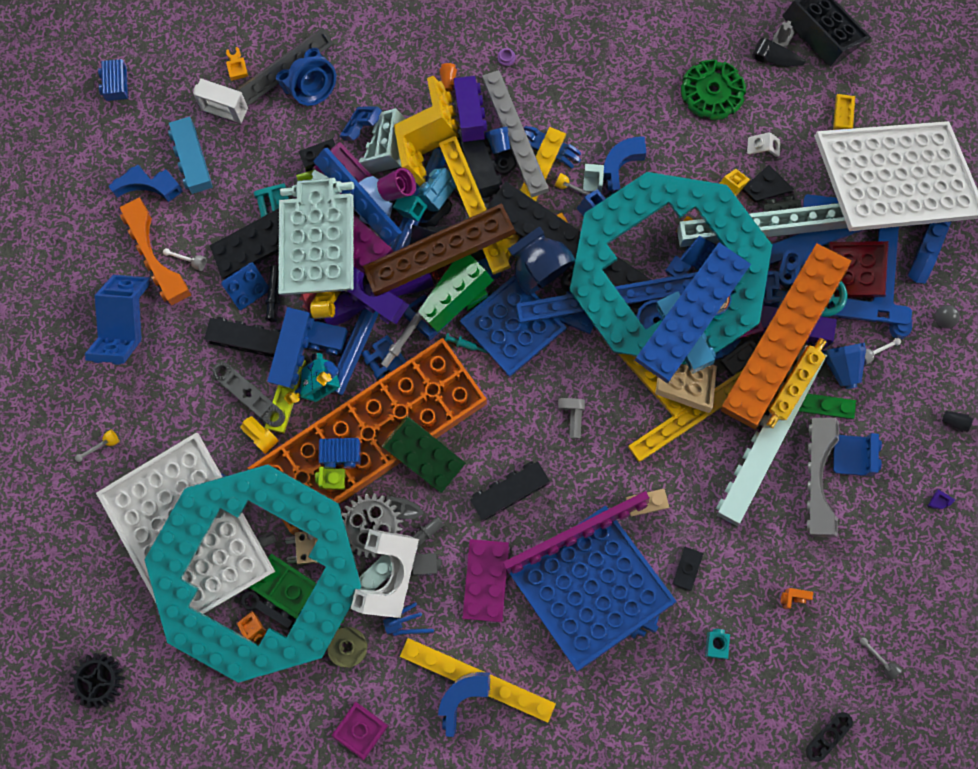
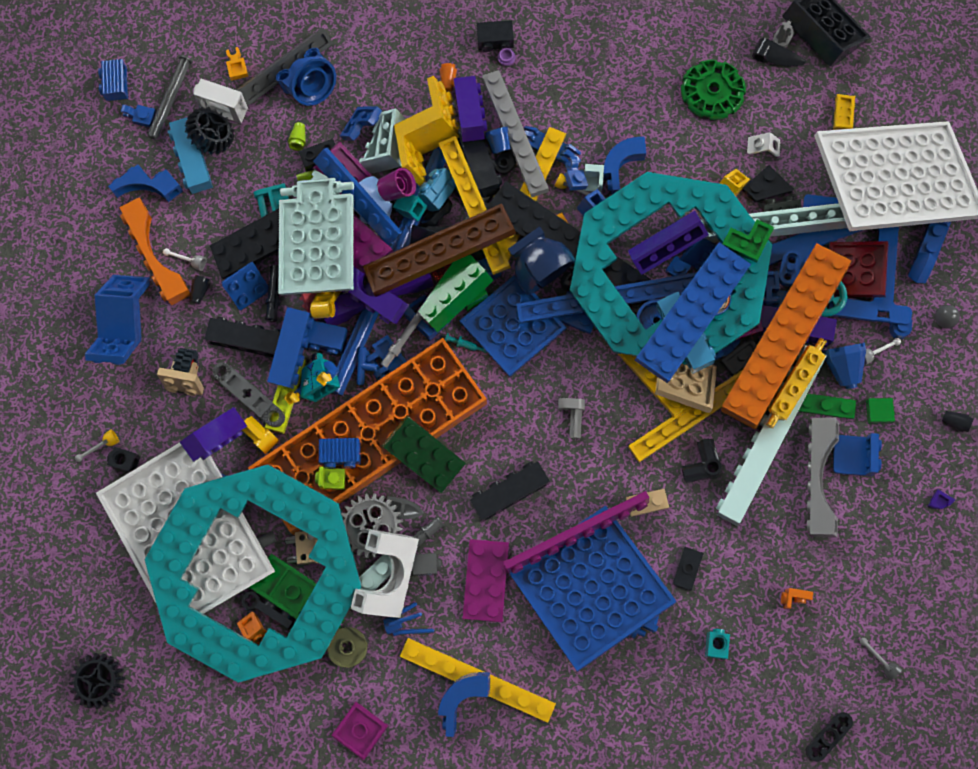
(130, 463): none -> black brick
(141, 115): none -> blue plate
(169, 97): none -> dark grey axle
(182, 374): none -> tan plate
(199, 288): none -> black cone
(211, 127): none -> black gear
(214, 435): none -> dark purple brick
(297, 137): none -> lime cone
(362, 366): none -> blue piece
(495, 35): none -> black brick
(575, 178): none -> blue plate
(668, 242): none -> dark purple brick
(708, 457): none -> black piece
(749, 245): none -> green plate
(880, 410): none -> green piece

